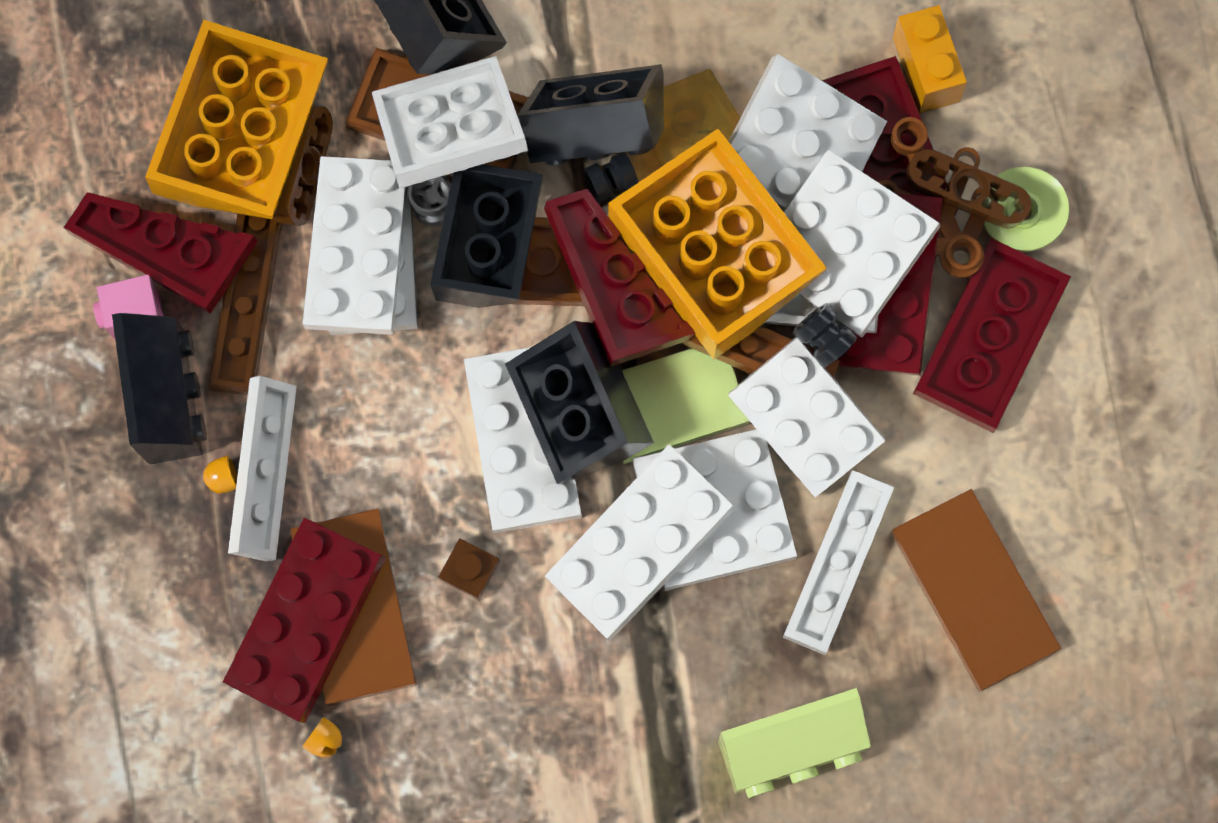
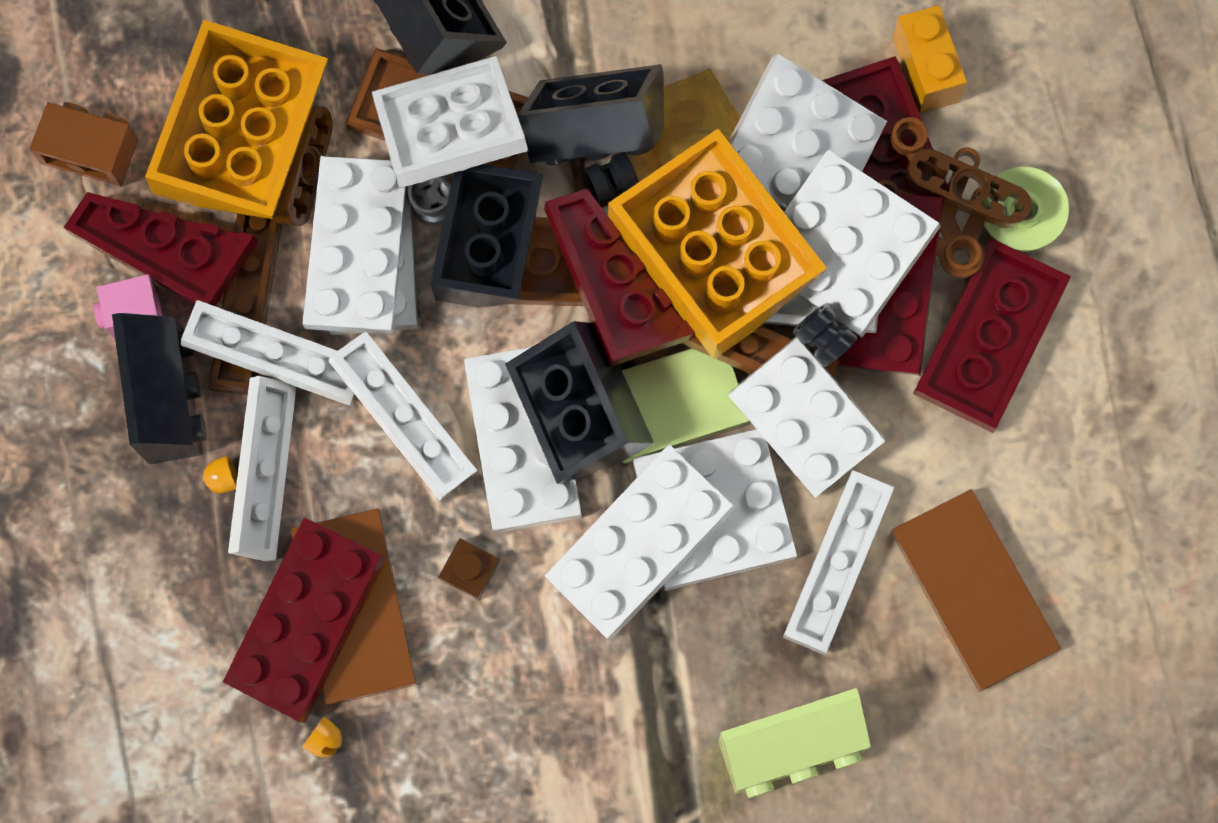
(84, 143): none -> dark orange brick
(265, 351): none -> white plate
(402, 415): none -> white plate

